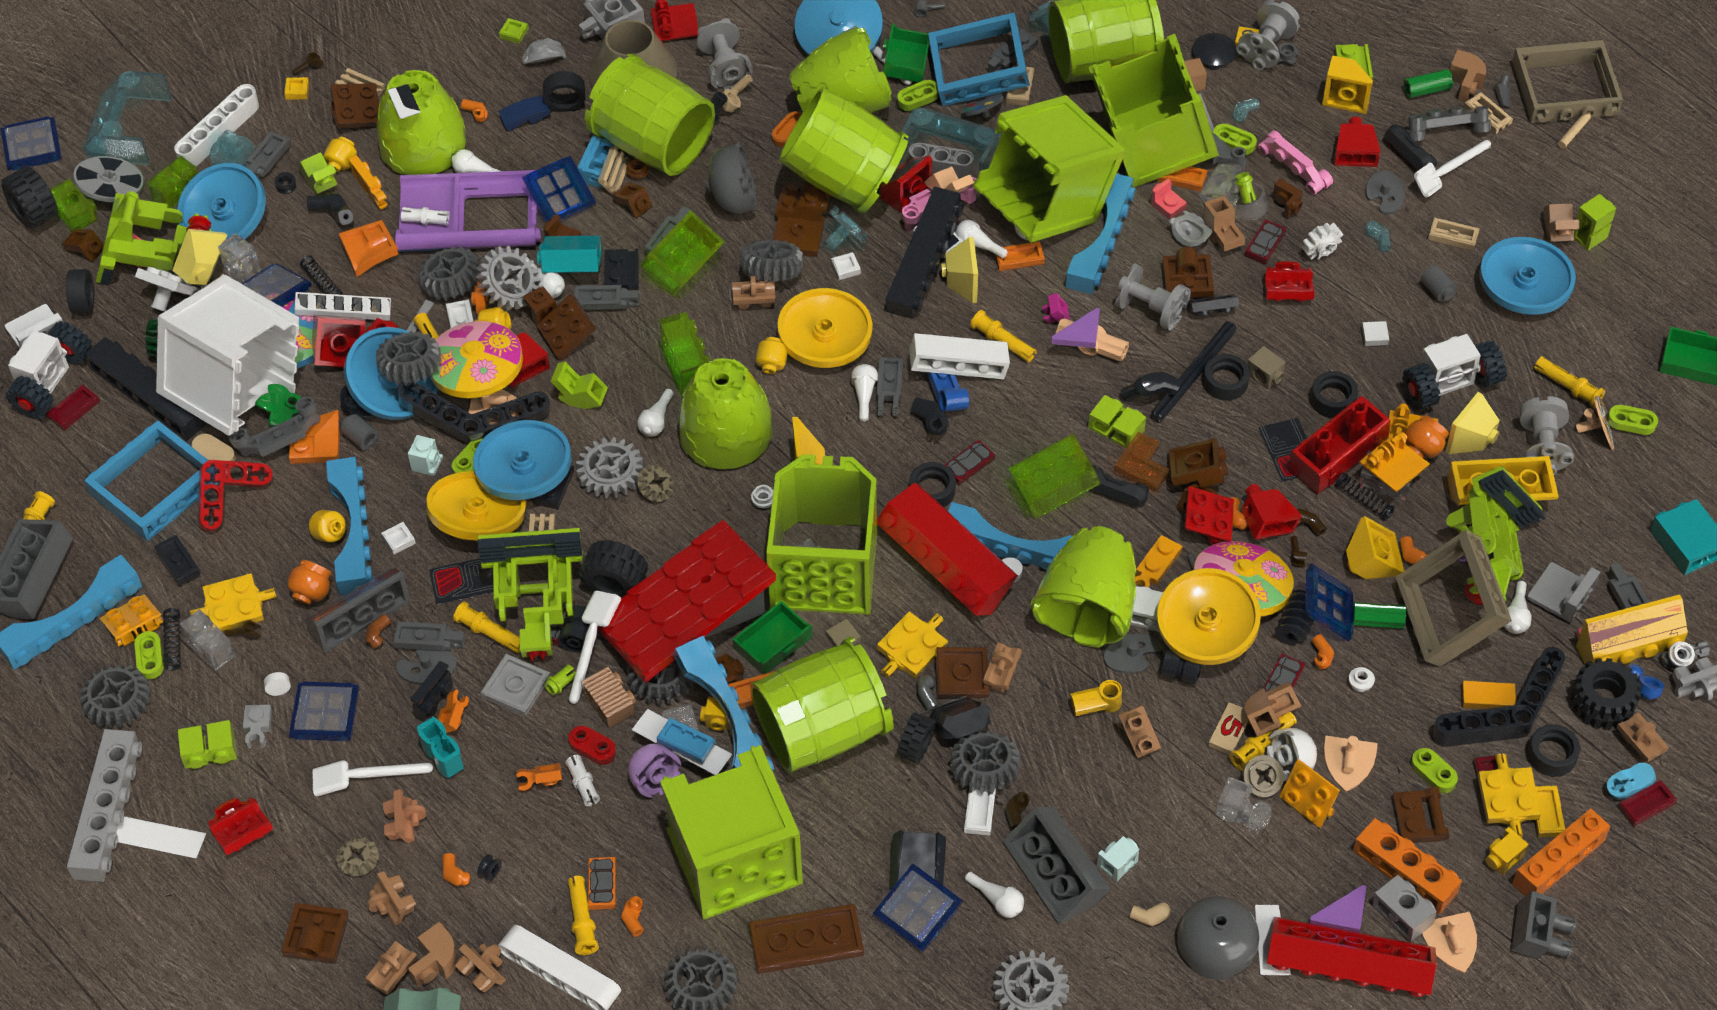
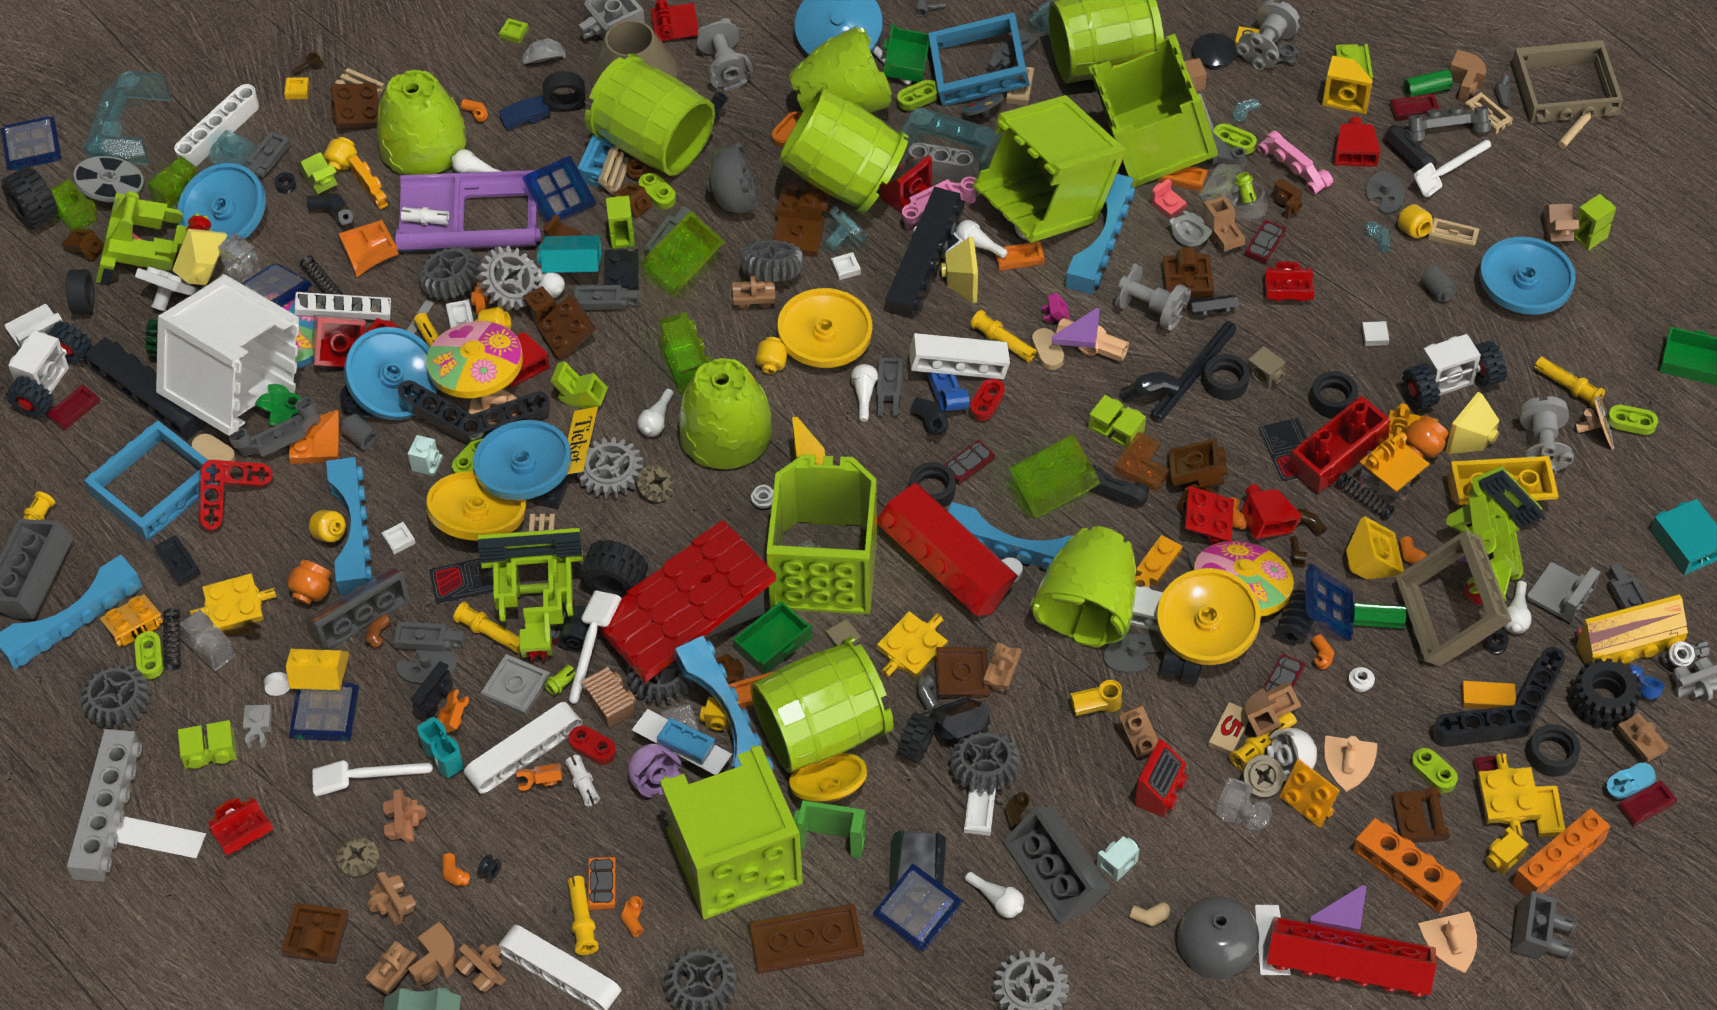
(316, 669): none -> yellow slope
(404, 101): sticker -> none
(408, 357): dark grey gear -> none
(522, 747): none -> white beam
(580, 437): none -> yellow sticker
(620, 222): none -> lime piece
(655, 187): none -> lime plate
(733, 101): tan plate -> none
(829, 779): none -> yellow dish
(832, 821): none -> bright green panel
(948, 180): light nougat slope -> none
(985, 401): none -> red plate
(1049, 354): none -> tan tile
(1161, 780): none -> red slope
(1322, 241): white gear -> none
(1408, 922): light grey brick -> none
(1415, 105): none -> dark red tile
(1415, 221): none -> yellow head
(1497, 649): none -> black bush

